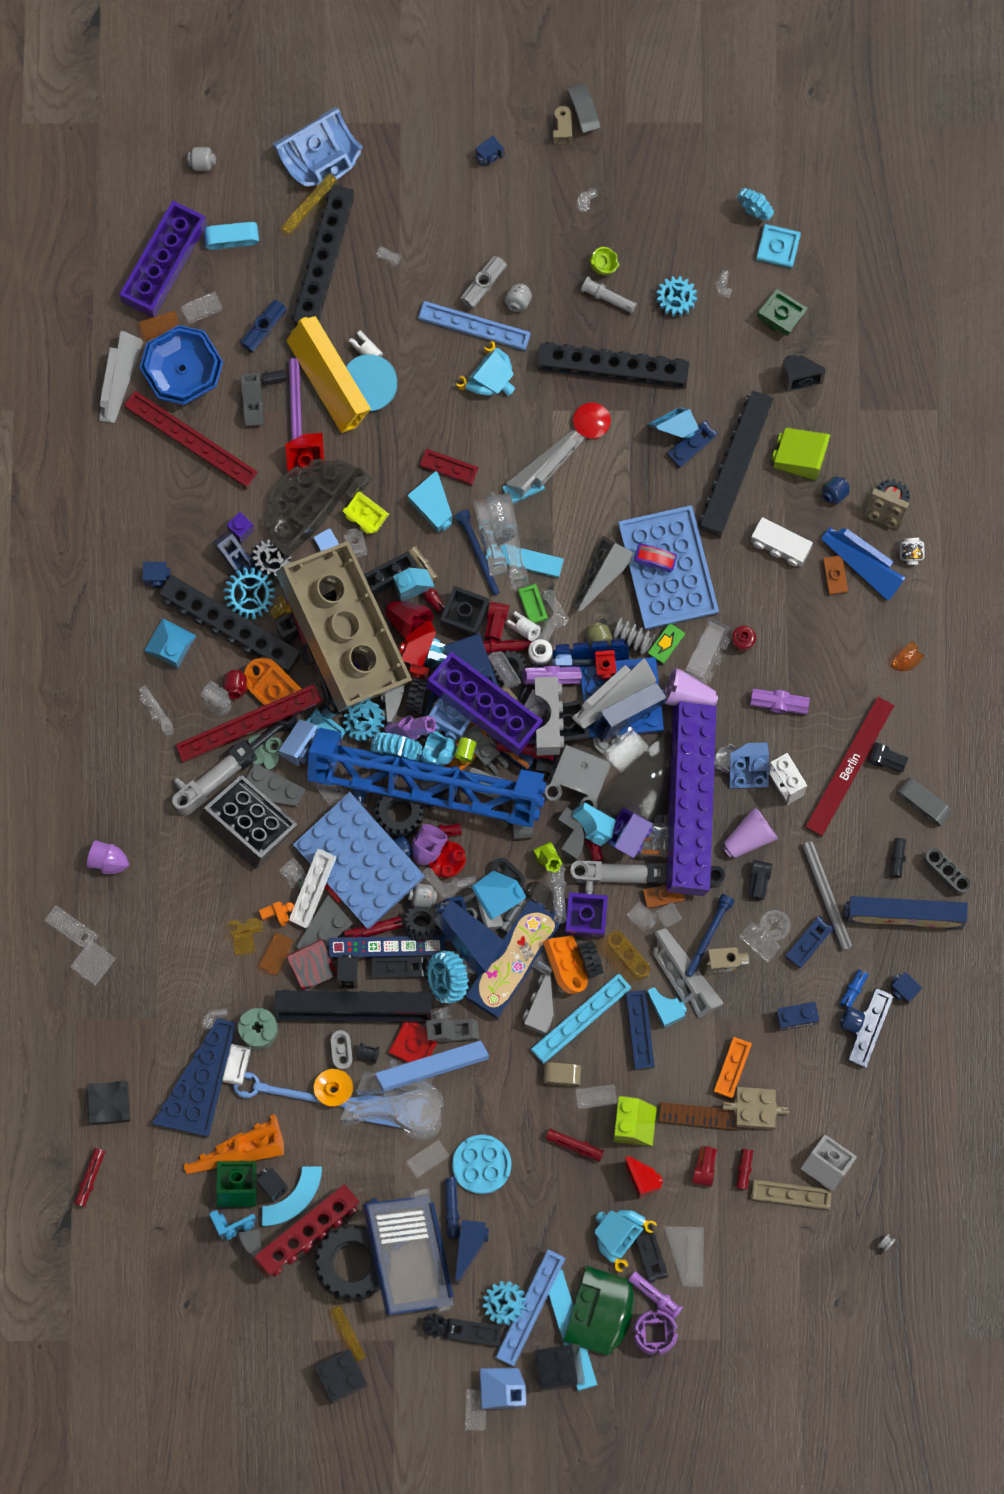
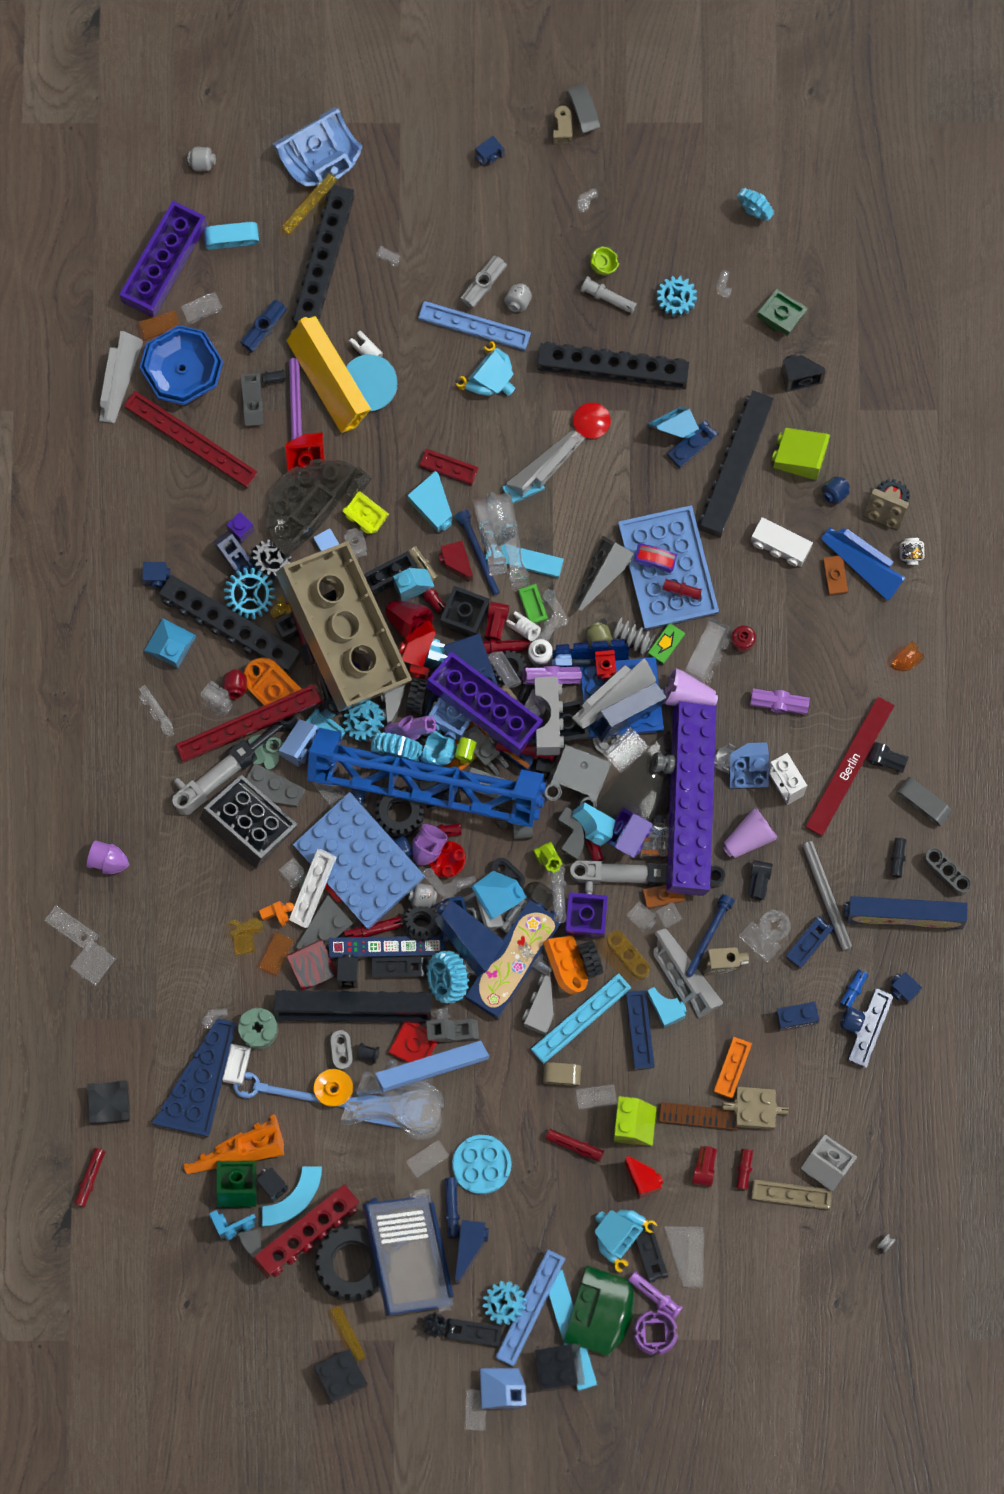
(456, 560): none -> dark red slope
(663, 763): none -> dark grey wheel
(682, 589): none -> dark red pin
(778, 246): medium azure tile -> none

